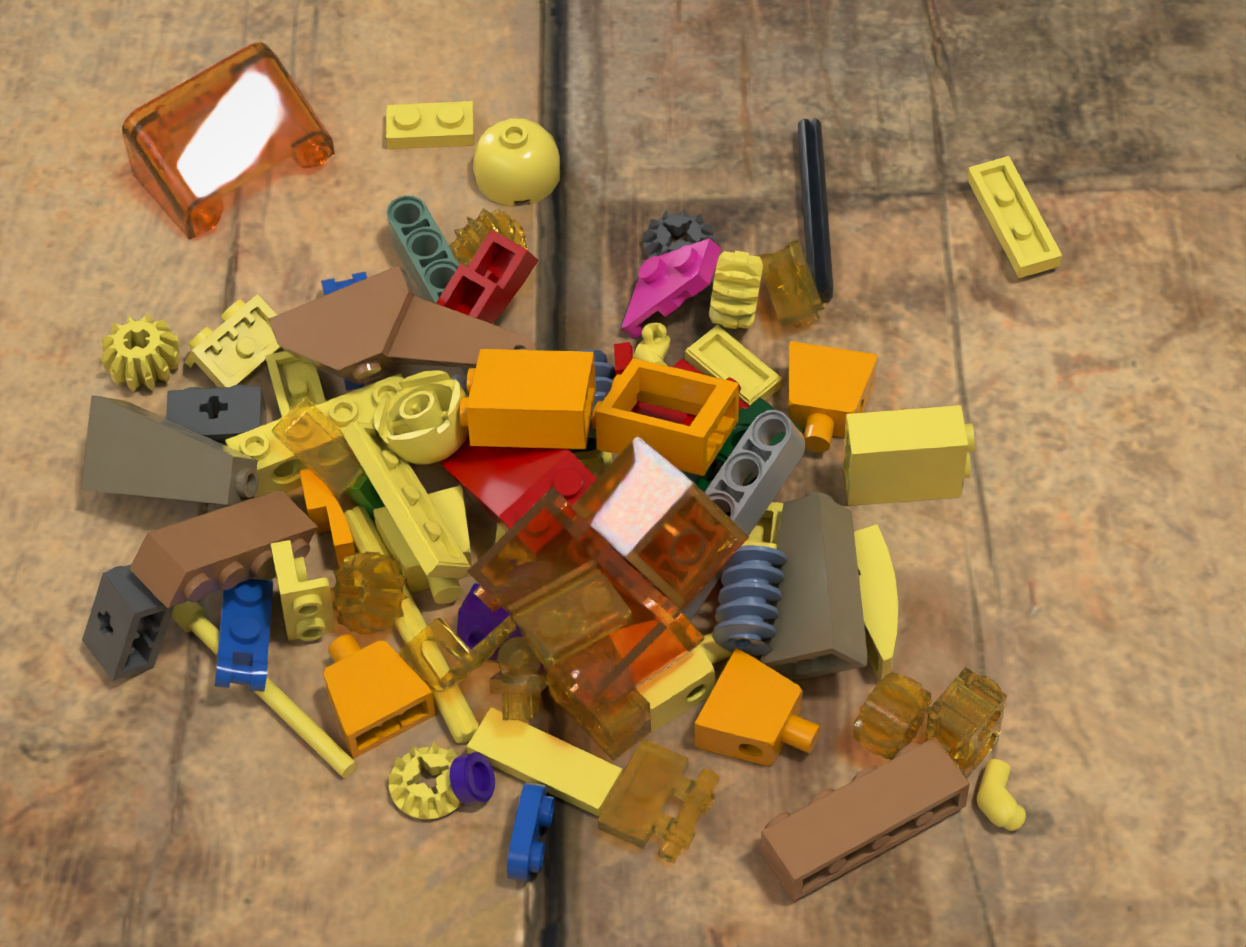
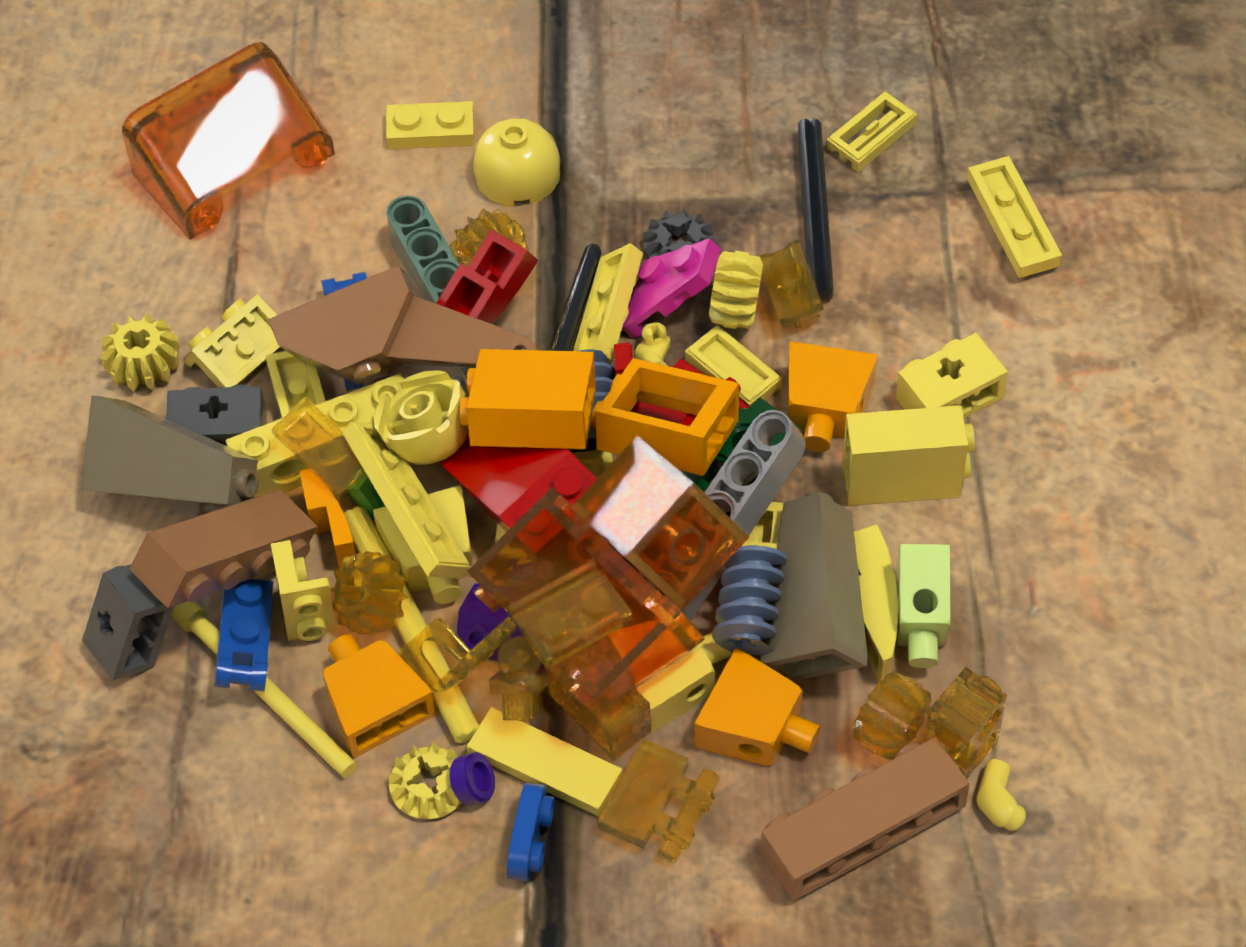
(577, 298): none -> black bar
(609, 300): none -> light yellow plate
(878, 134): none -> light yellow tile
(923, 601): none -> yellowish green torso
(958, 374): none -> light yellow brick

